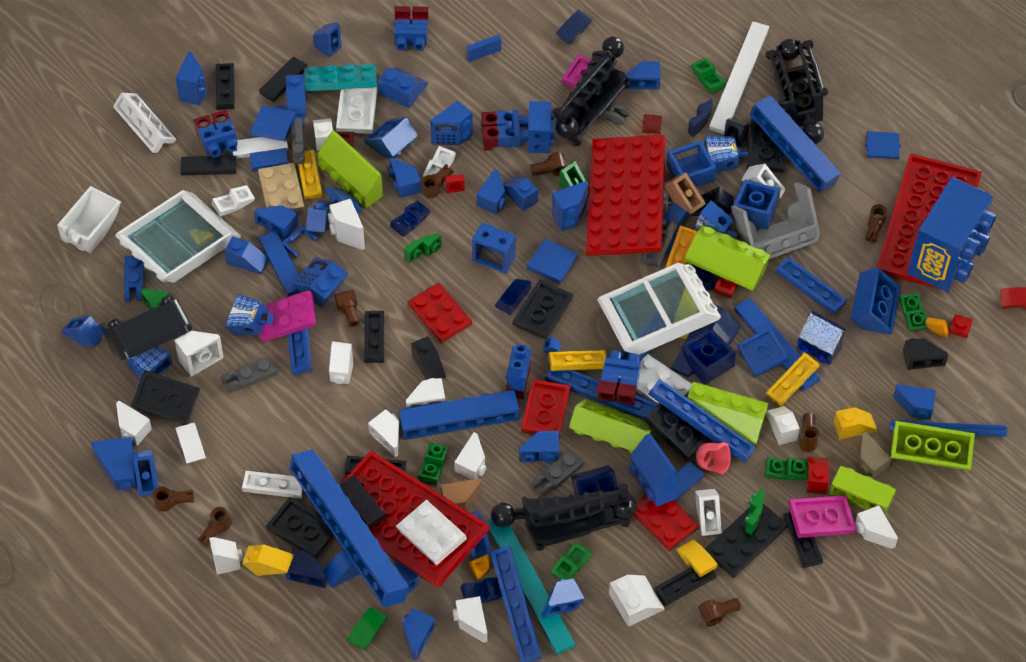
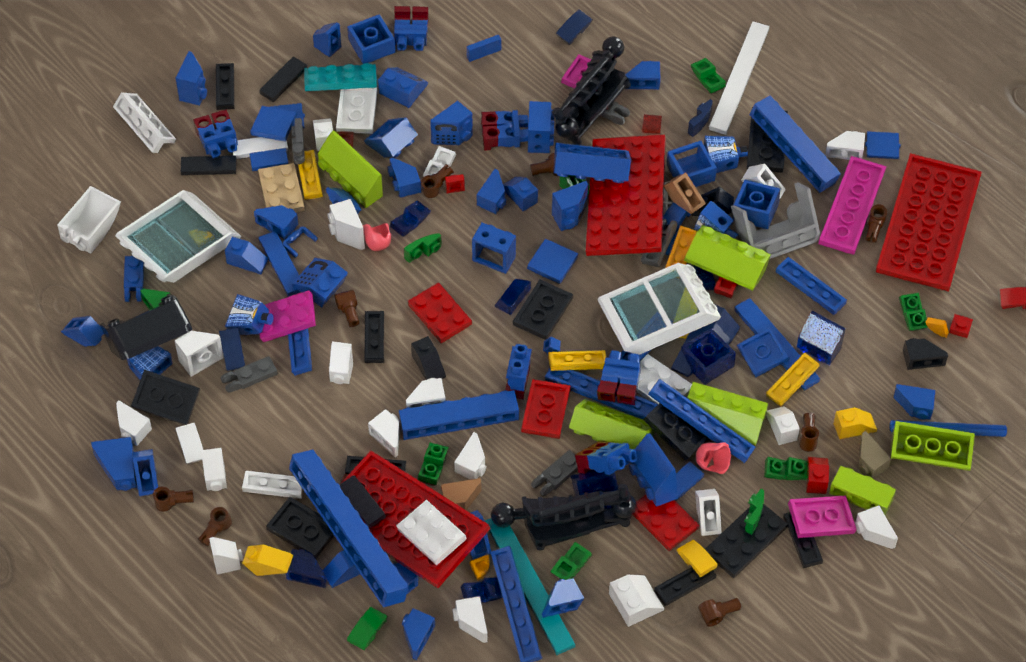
(214, 469): none -> white slope
(232, 348): none -> dark blue slope
(236, 200): white slope -> none
(296, 94): blue slope -> none
(317, 216): blue slope -> none
(371, 39): none -> blue brick
(377, 237): none -> coral hair
(541, 447): blue slope -> none
(592, 162): none -> blue slope
(605, 457): none -> blue hips
(738, 129): black slope -> none
(804, 98): black piece -> none
(846, 145): none -> white slope
(852, 205): none -> dark pink plate
(875, 301): blue slope -> none
(952, 235): blue brick -> none

